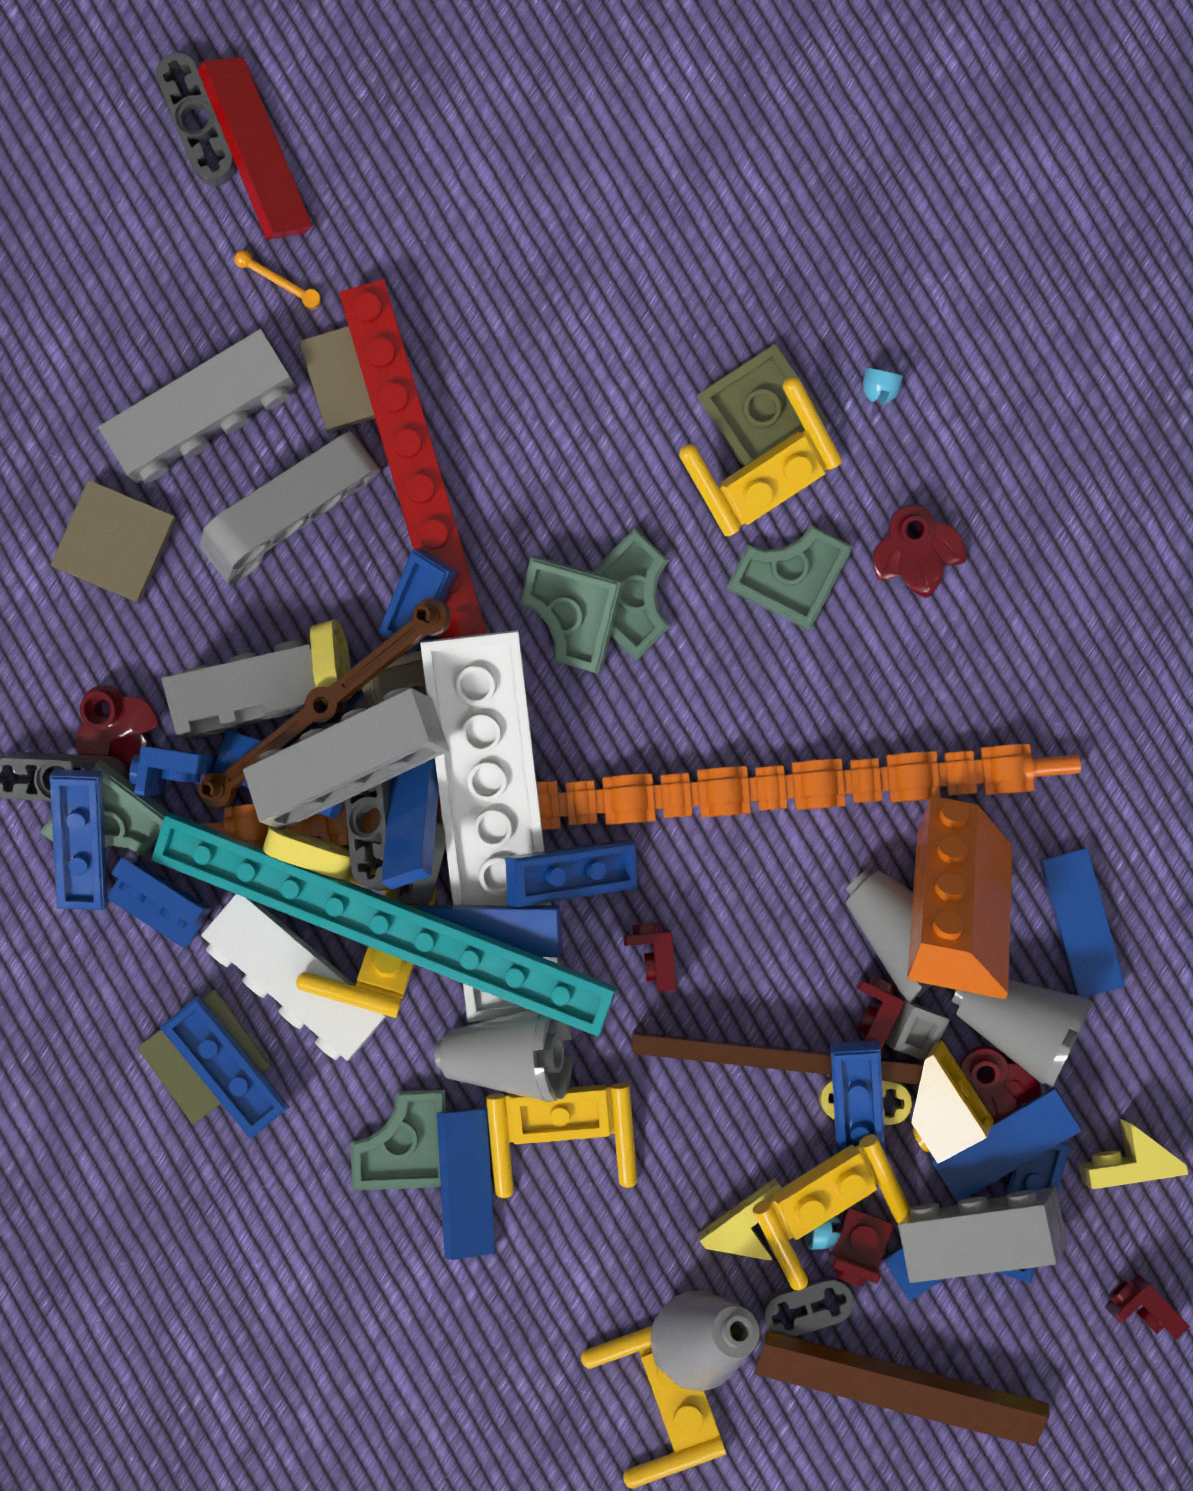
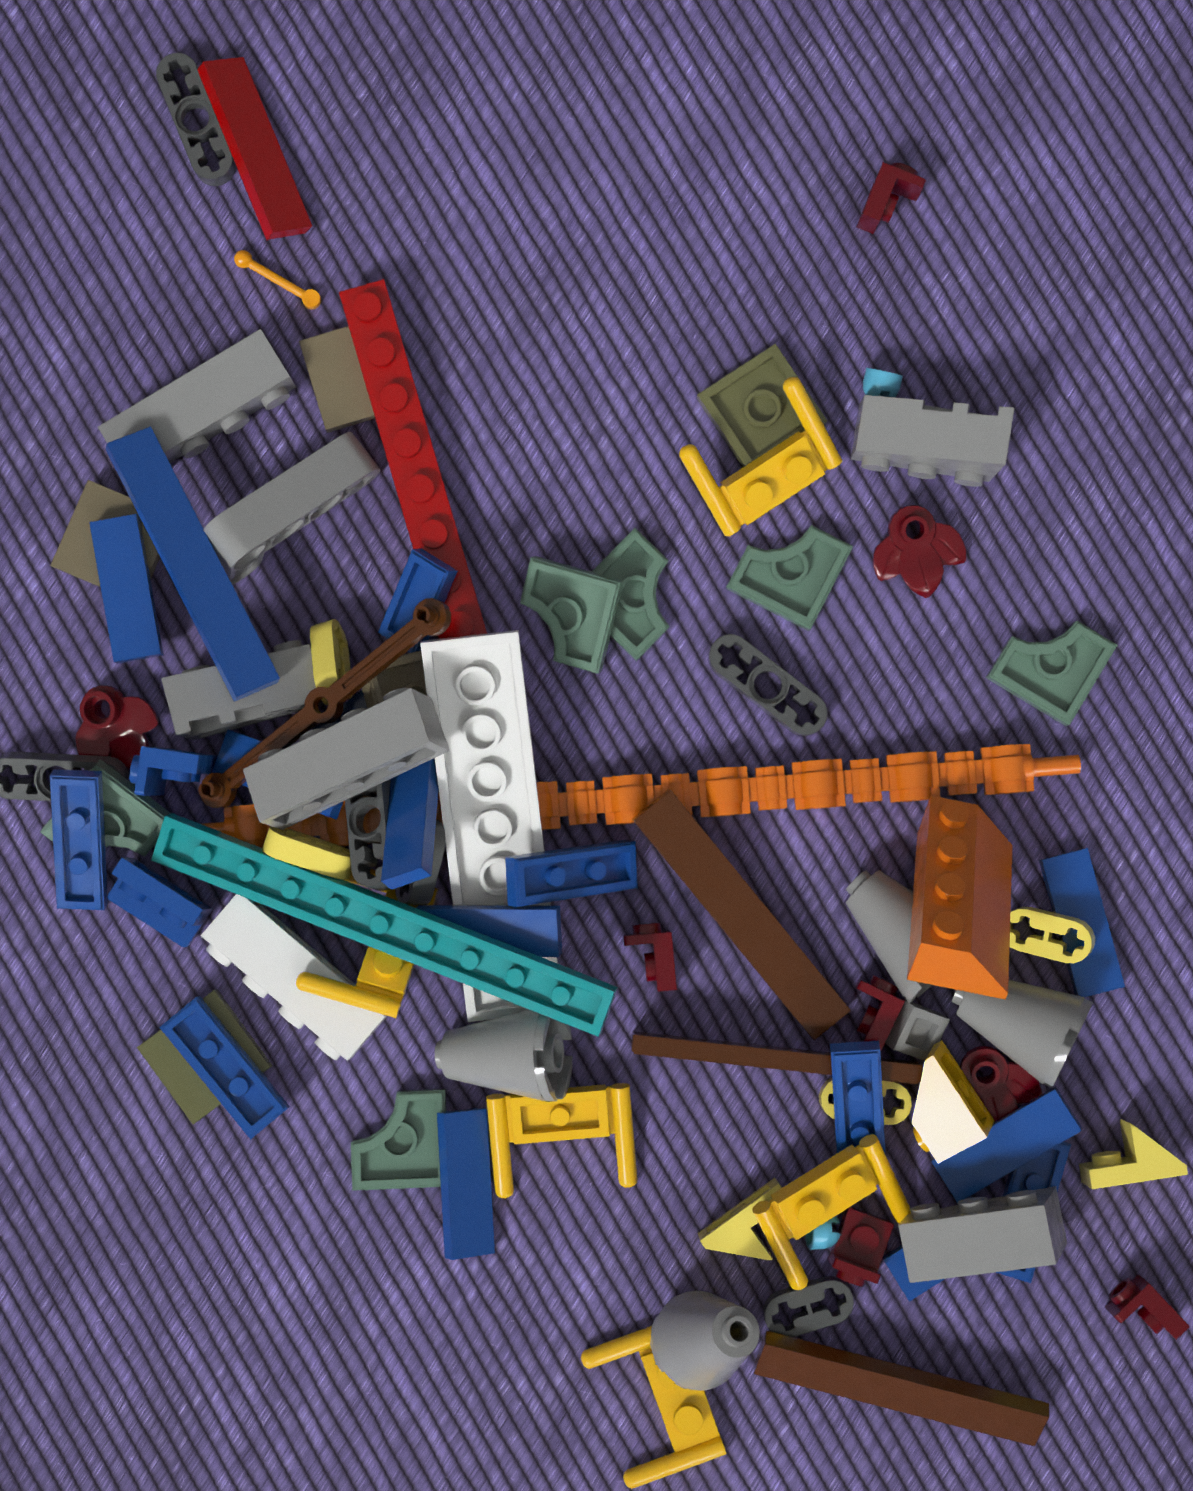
(126, 588): none -> blue tile
(192, 563): none -> blue tile
(741, 914): none -> reddish brown tile
(788, 716): none -> dark grey beam
(881, 202): none -> dark red bracket
(931, 439): none -> light grey wedge
(1051, 923): none -> light yellow beam
(1053, 673): none -> sand green tile

